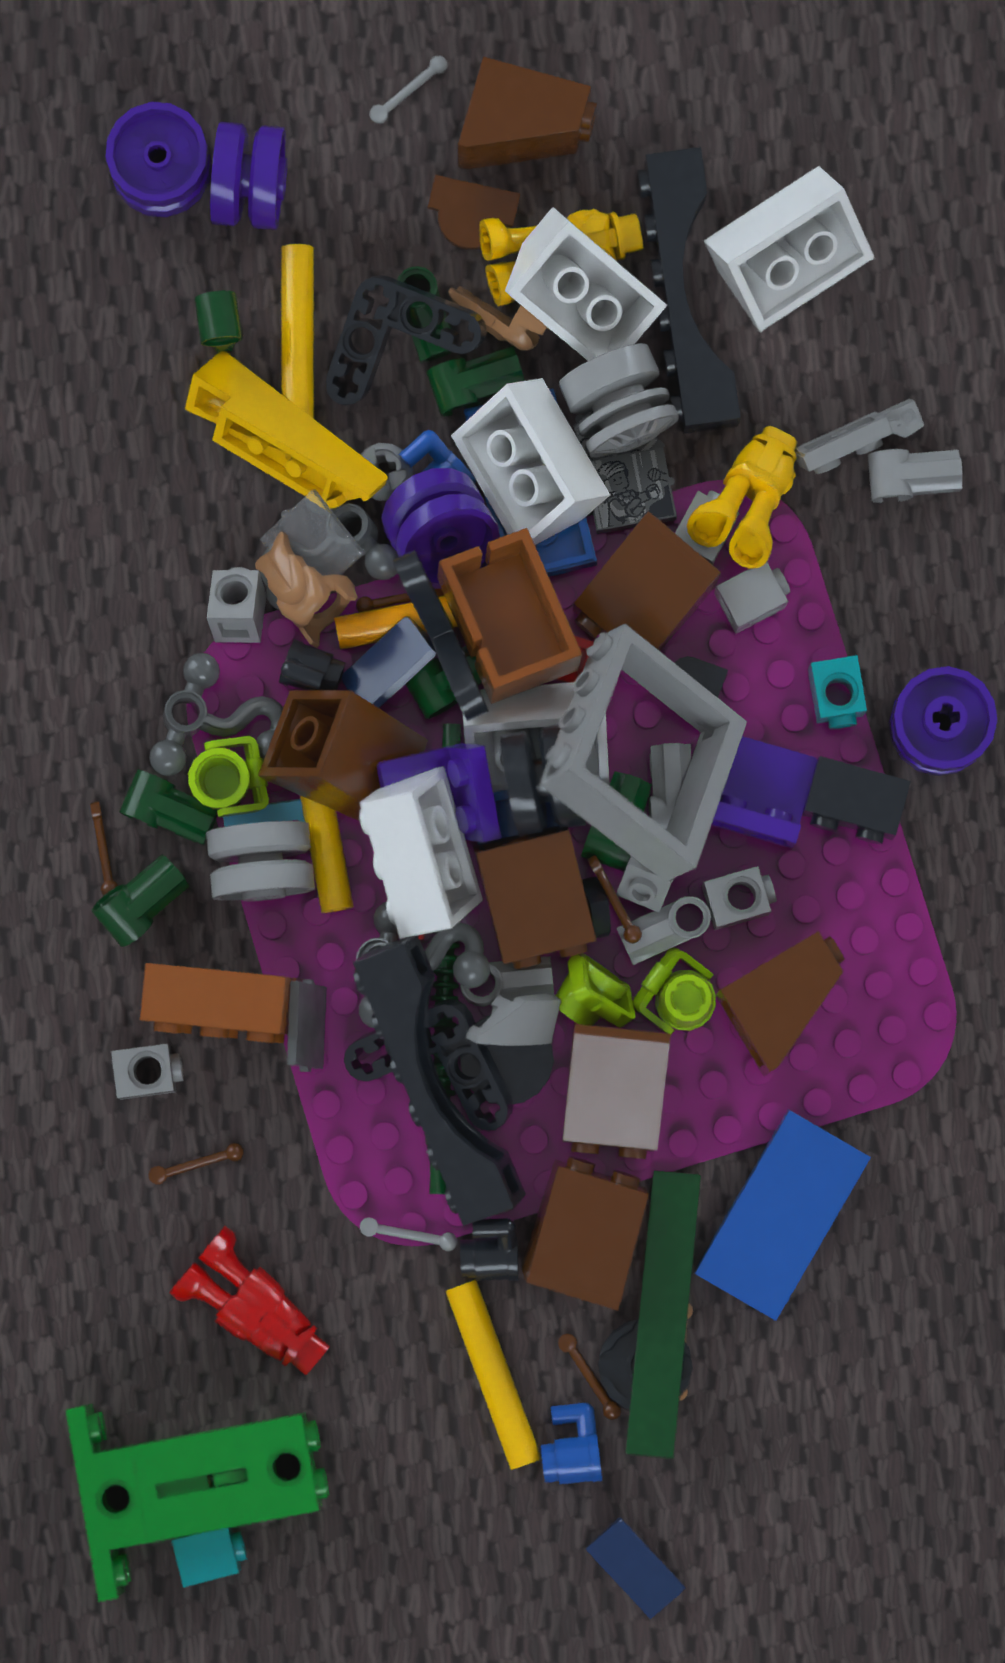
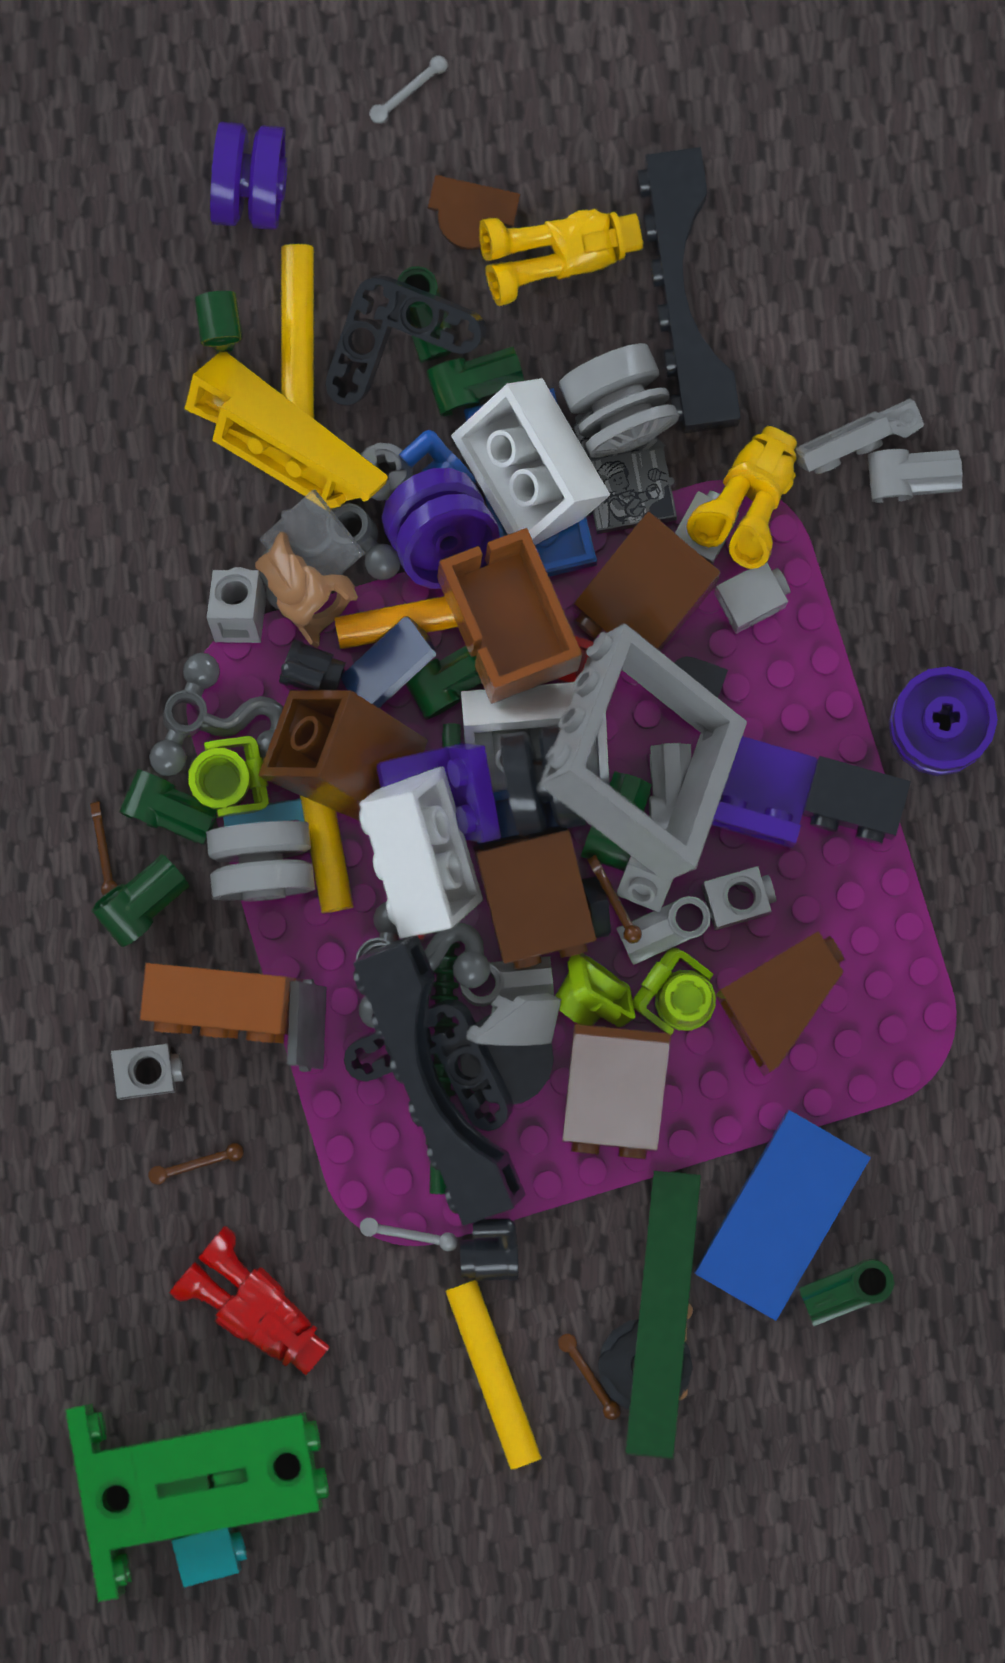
(158, 131): dark purple wheel -> none
(366, 603): reddish brown hinge -> none
(441, 634): black beam -> none
(519, 332): medium nougat hair -> none
(523, 116): reddish brown slope -> none
(575, 1457): blue piece -> none
(580, 289): white slope -> none
(585, 1232): reddish brown slope -> none
(635, 1568): dark blue slope -> none
(790, 248): white slope -> none
(841, 1292): none -> dark green piece
(842, 671): teal brick -> none

